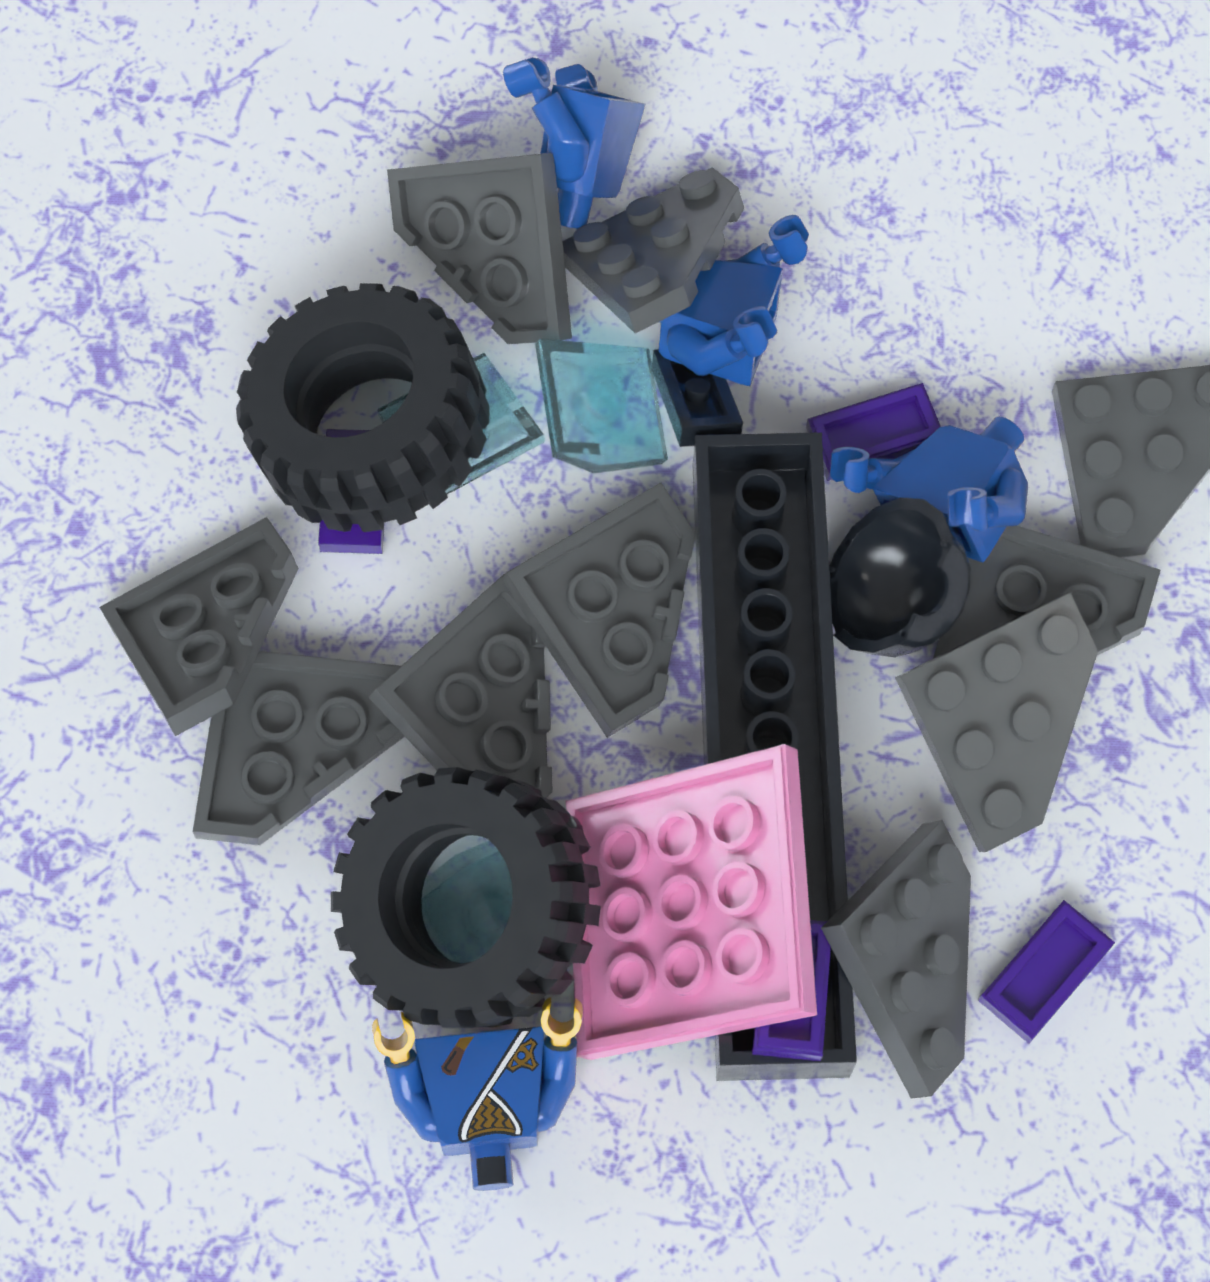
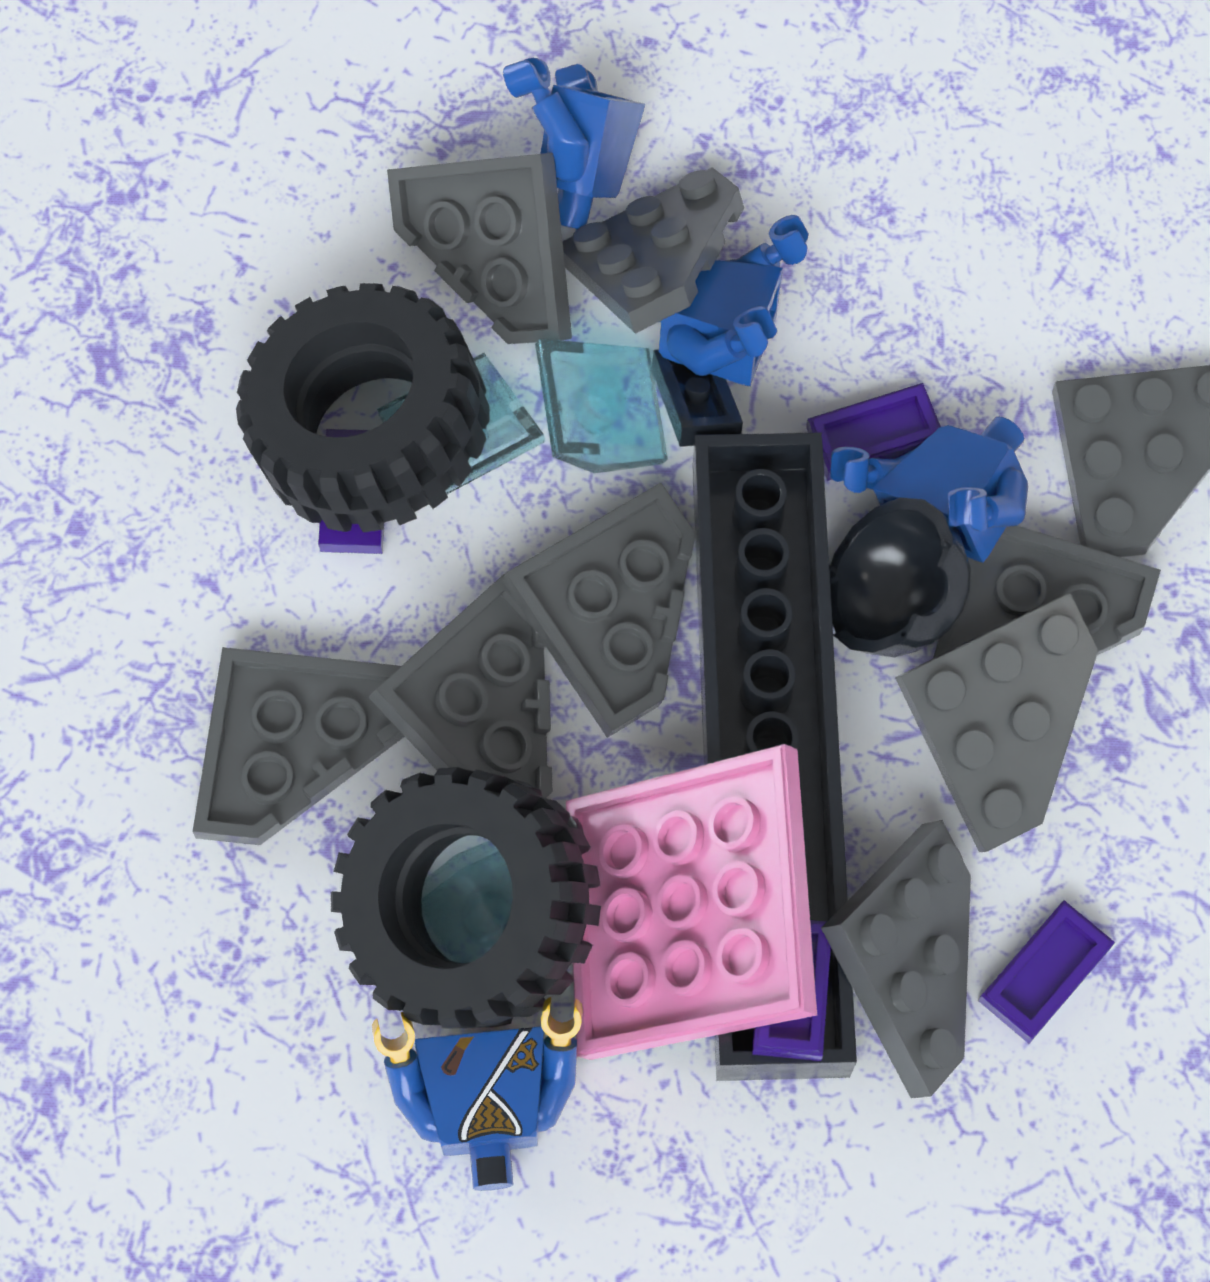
(204, 623): dark grey plate -> none

